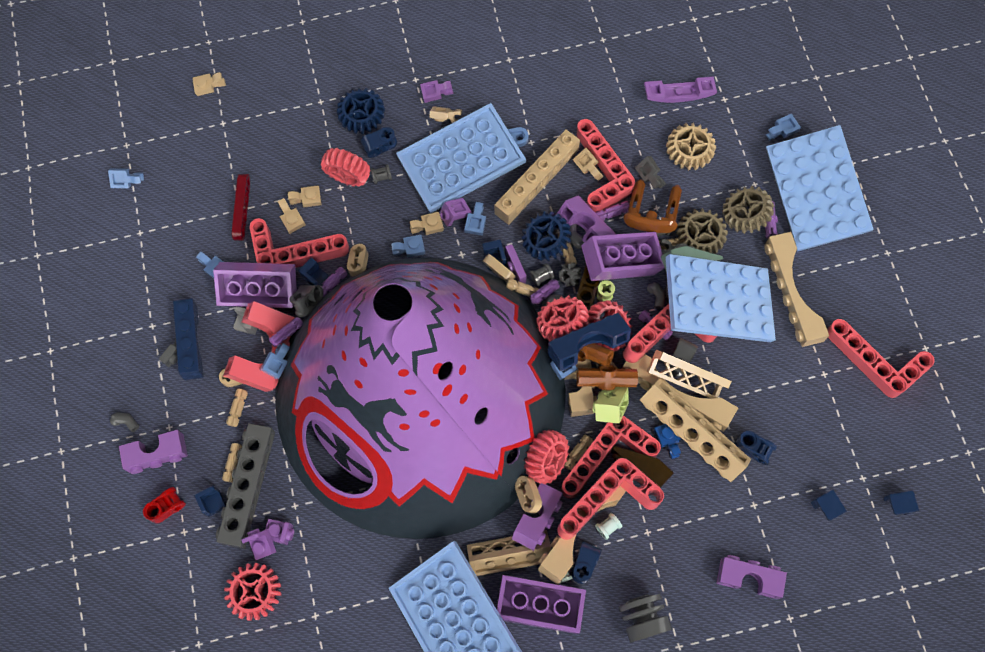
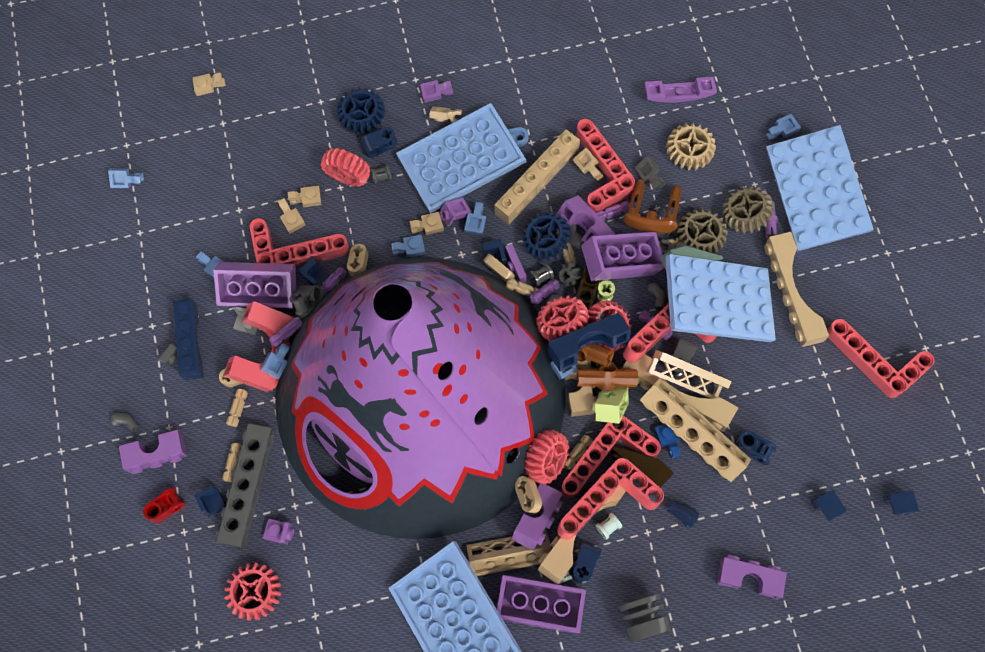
(241, 207): dark red beam -> none
(260, 543): medium lavender bracket -> none
(684, 513): none -> dark blue cone

